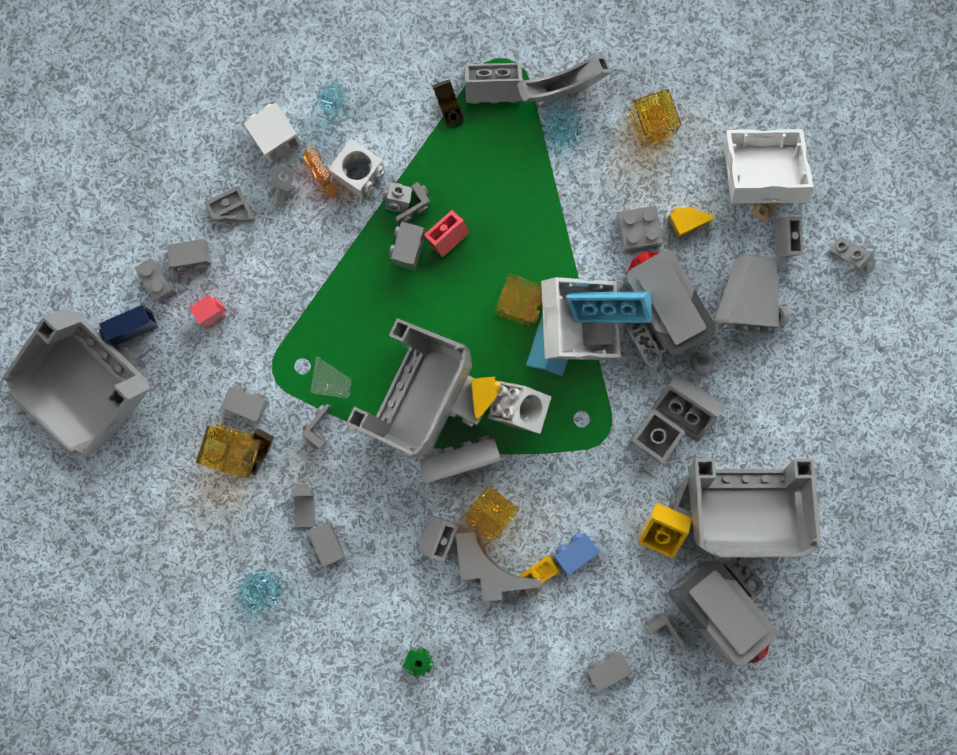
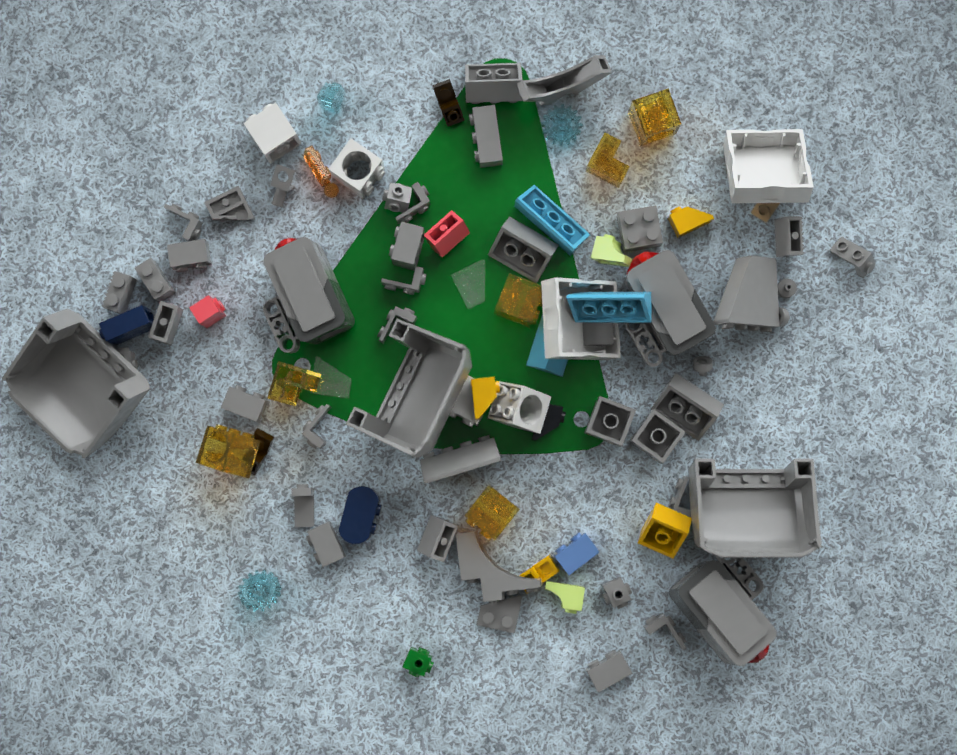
(119, 292): none -> light grey brick
(165, 323): none -> light grey brick
(193, 229): none -> light grey bracket
(289, 381): none -> clear yellow brick
(307, 296): none -> light grey piece
(359, 515): none -> dark blue brick
(406, 315): none -> light grey bracket
(418, 279): none -> light grey bracket
(471, 284): none -> clear wing
(486, 136): none -> light grey brick
(500, 616): none -> light grey wing
(522, 249): none -> light grey slope
(551, 219): none -> medium azure slope
(552, 420): none -> black slope
(570, 595): none -> yellowish green arch
(604, 164): none -> clear yellow brick
(608, 251): none -> yellowish green arch
(610, 421): none -> light grey brick
(611, 588): none -> light grey brick
(785, 292): none -> light grey tile

